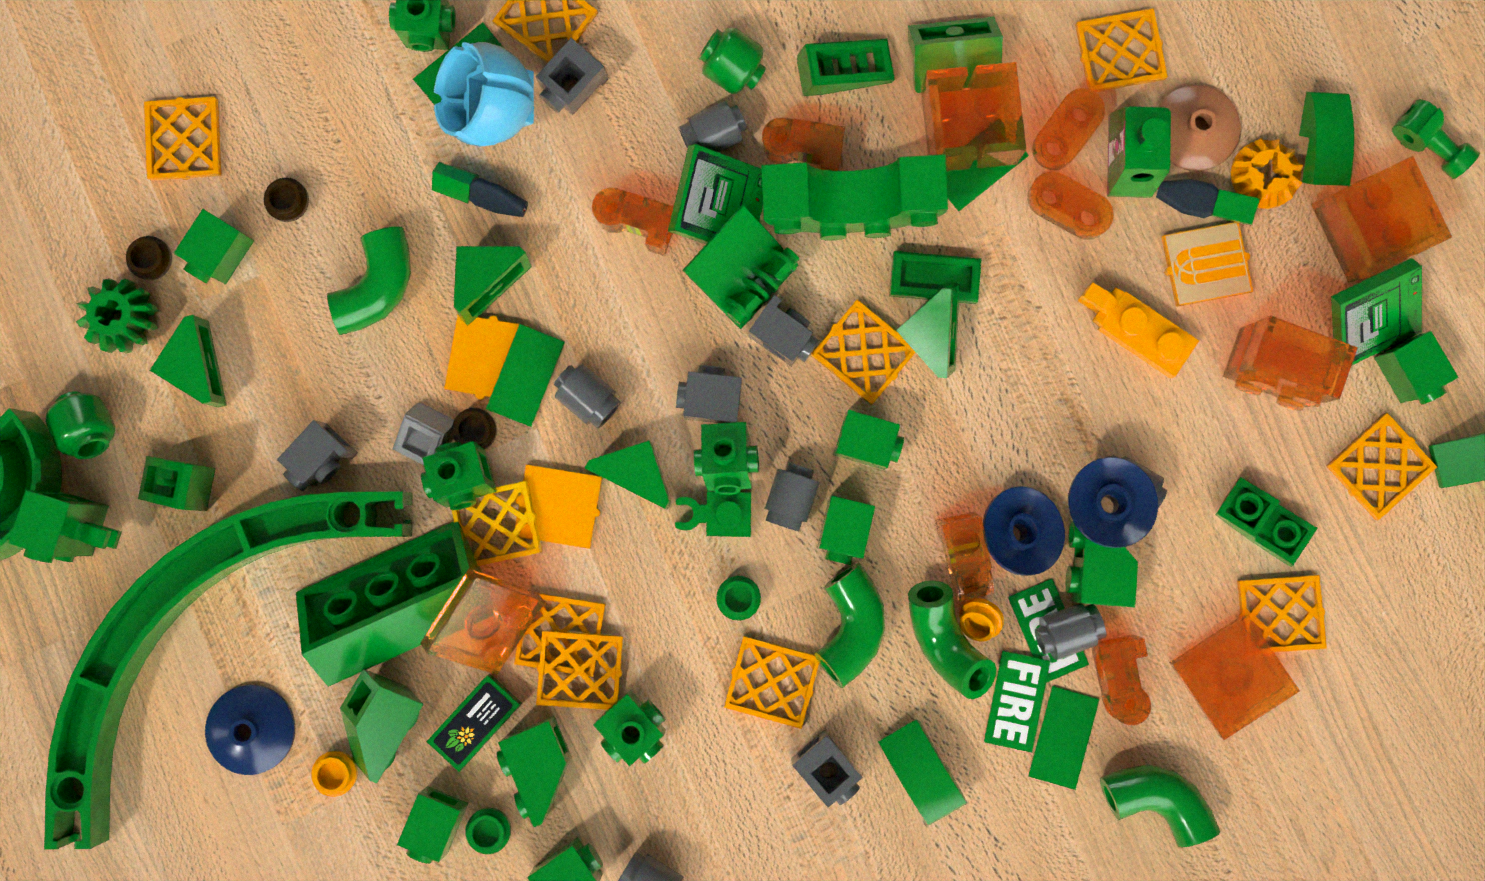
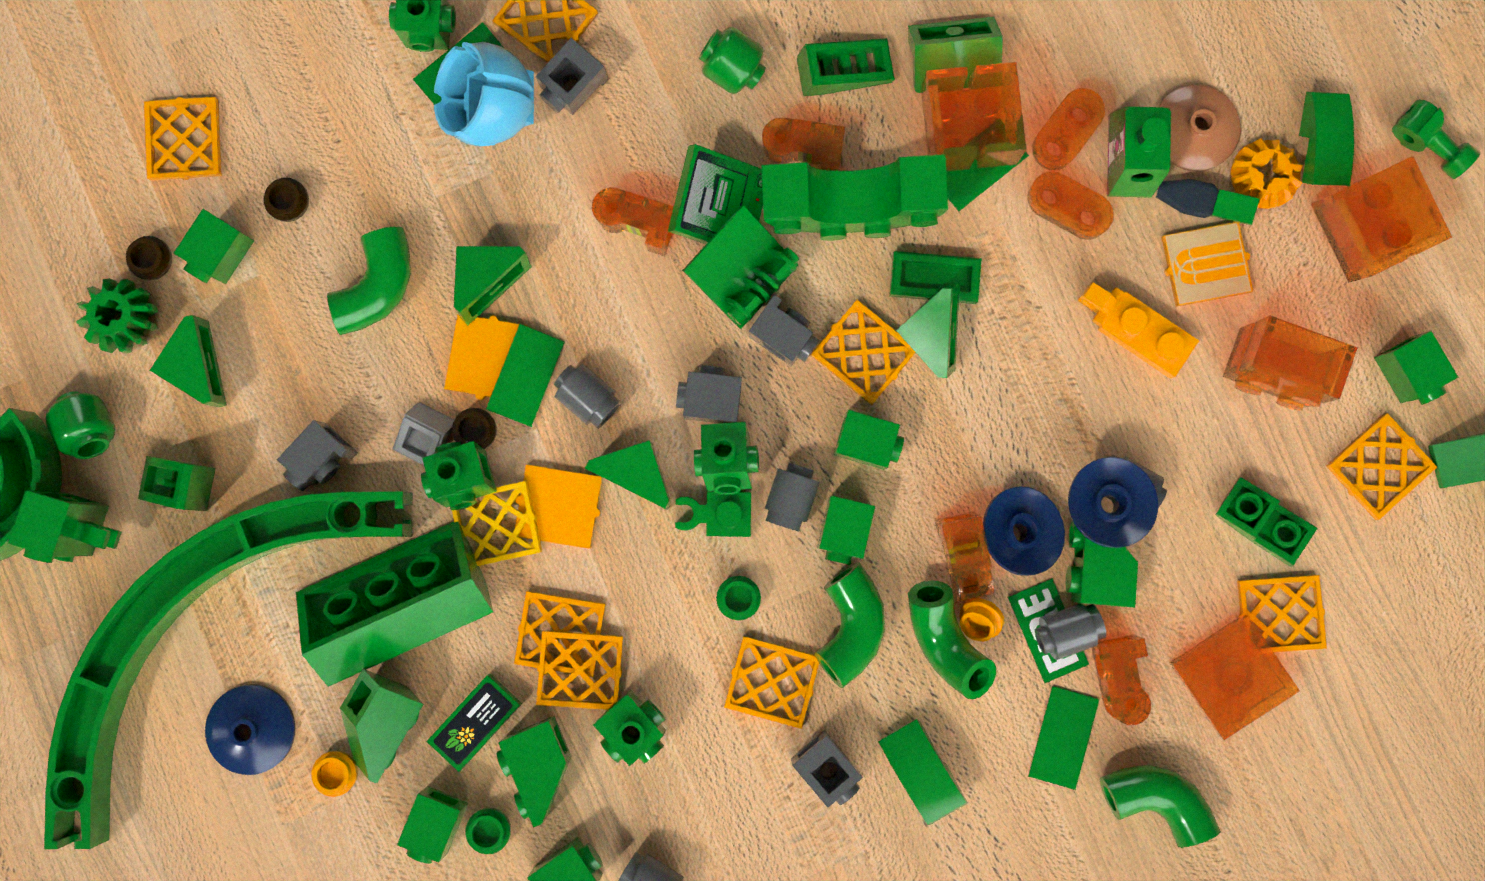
(482, 193): piece -> none
(482, 622): clear orange plate -> none
(714, 127): dark grey brick -> none
(1017, 701): green sticker -> none
(1125, 80): light orange window -> none
(1379, 310): tile -> none

